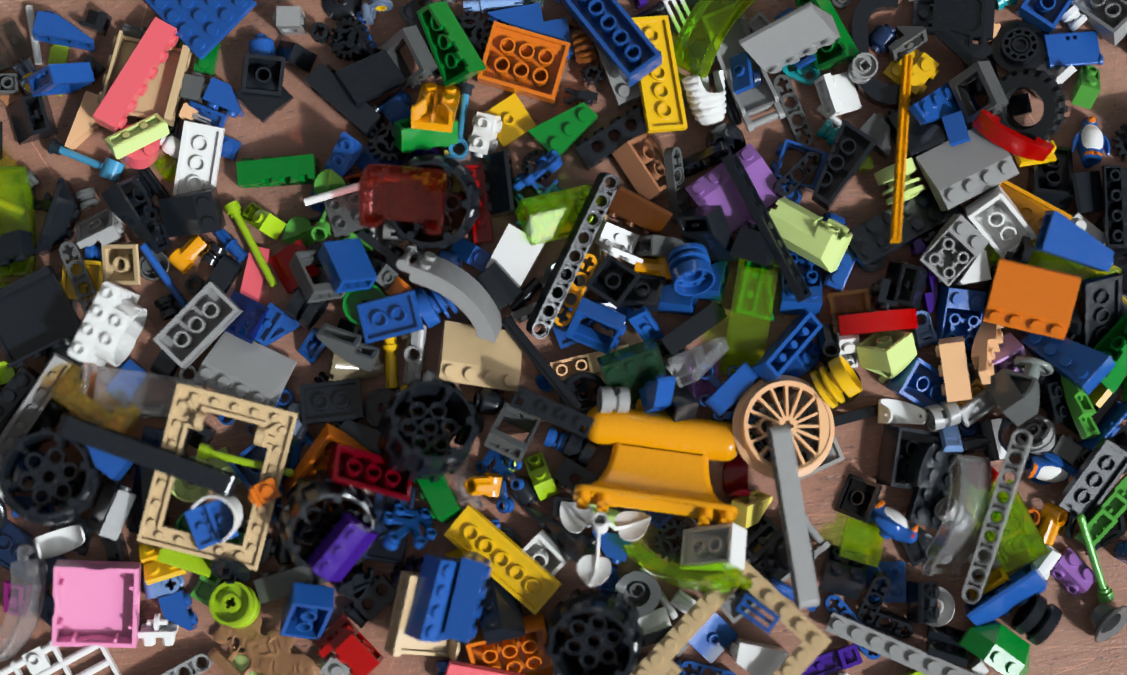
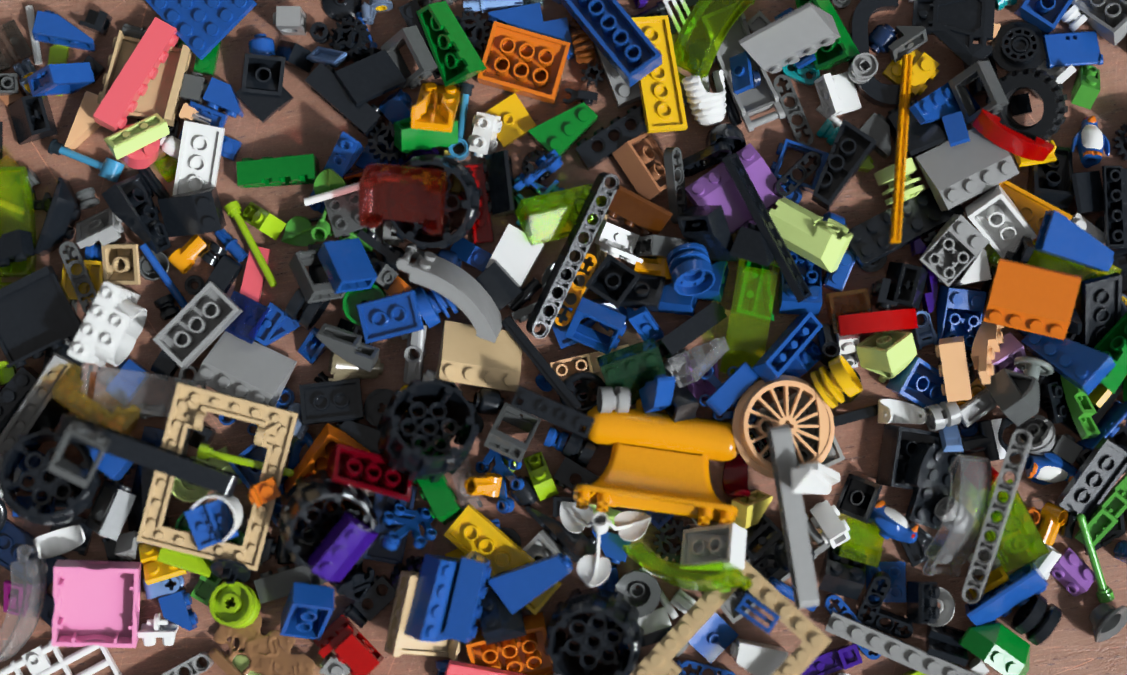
(70, 470): none -> dark grey window
(127, 545): none -> light grey panel
(281, 261): red slope -> none
(327, 56): none -> medium blue tile
(390, 351): yellow pin -> none
(526, 582): none -> blue slope
(813, 479): none -> white wedge
(833, 529): none -> white brick

